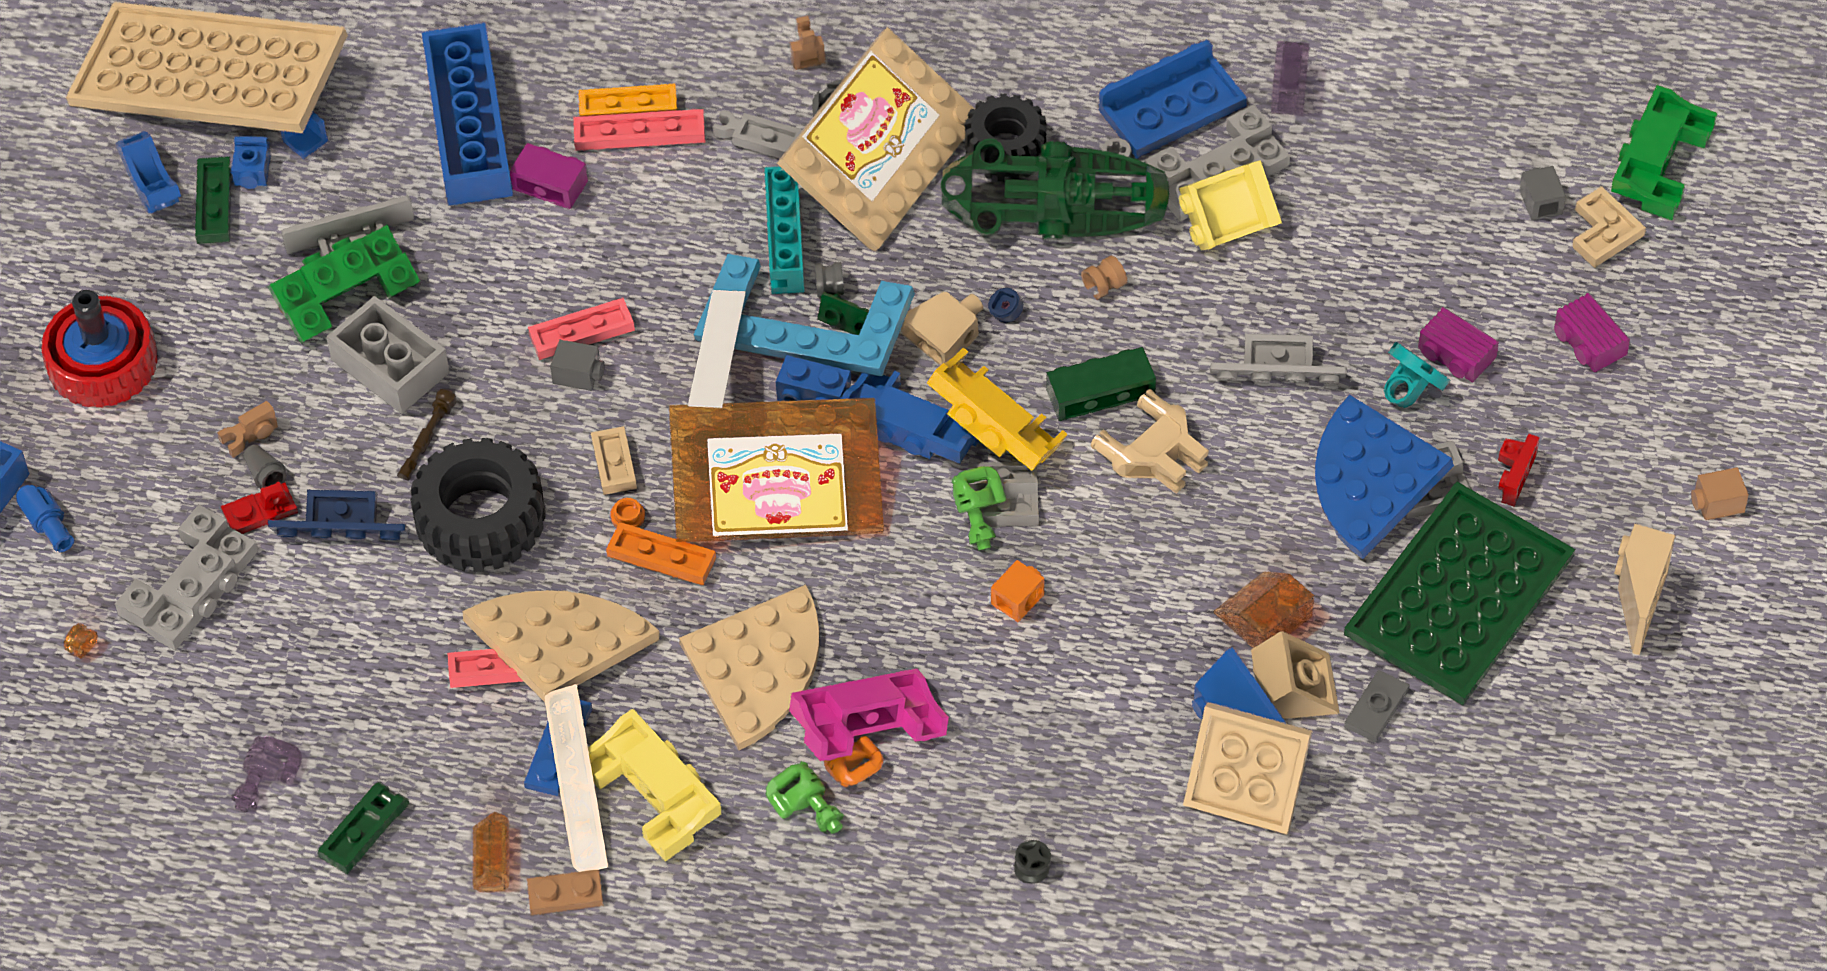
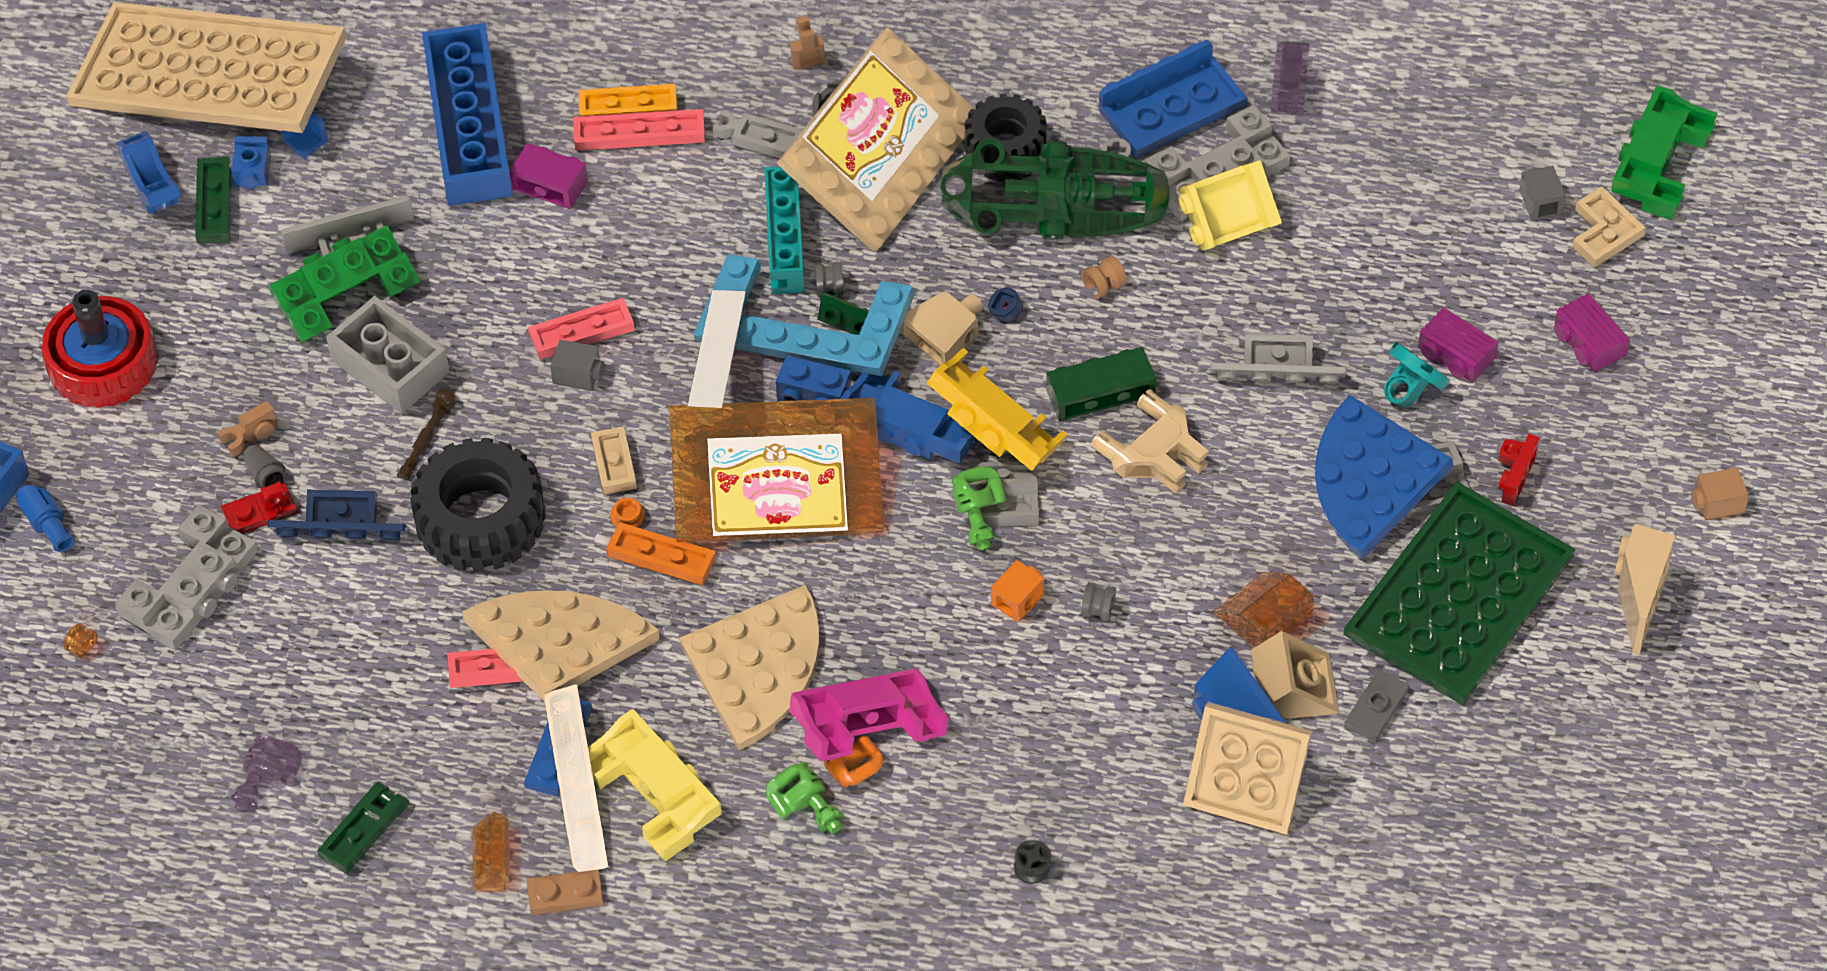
(1098, 601): none -> dark grey wheel

